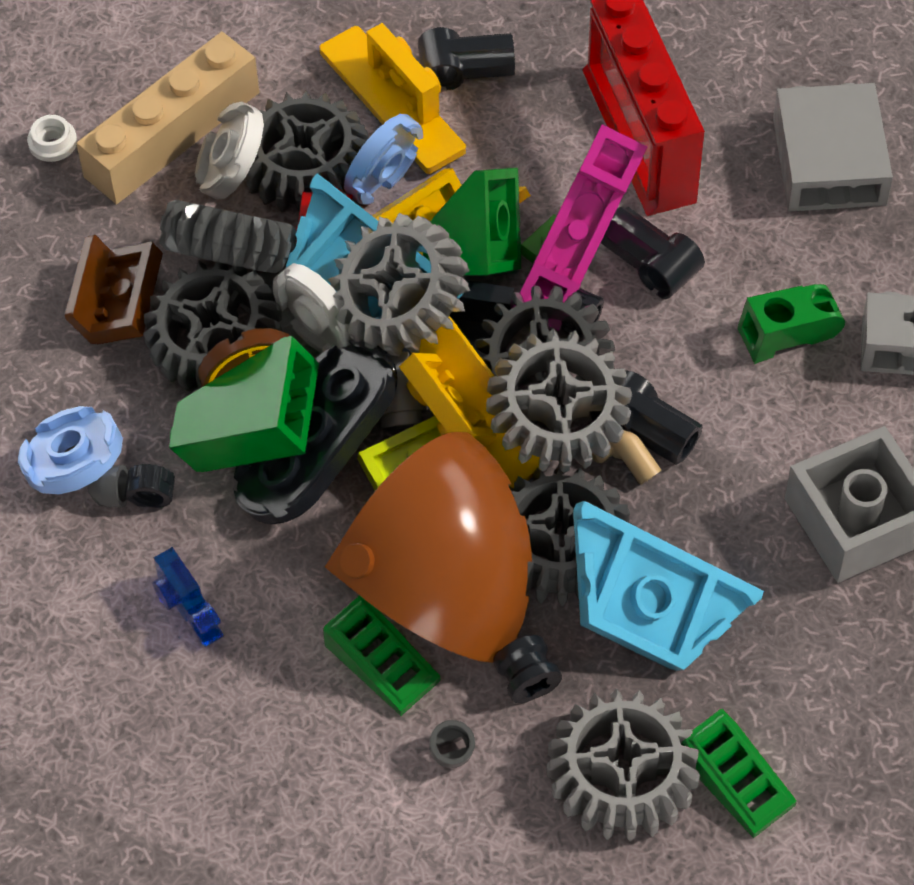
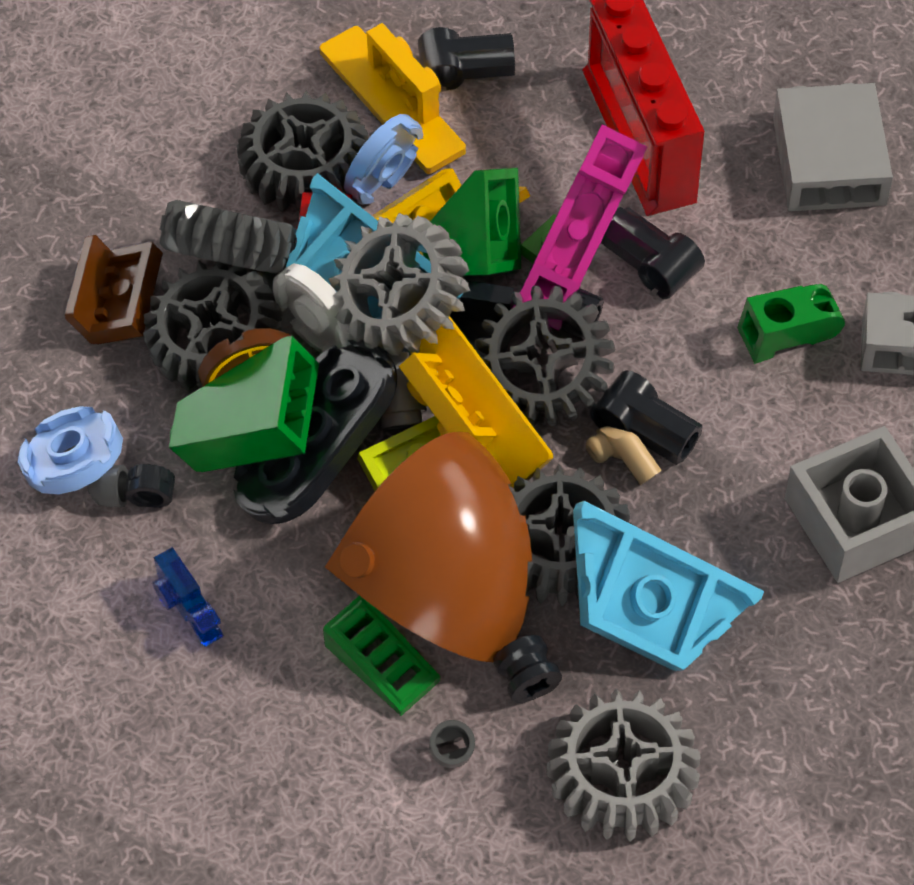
(50, 128): white plate -> none
(167, 117): tan brick -> none
(231, 152): white tile -> none
(599, 392): light grey gear -> none
(721, 785): green slope -> none

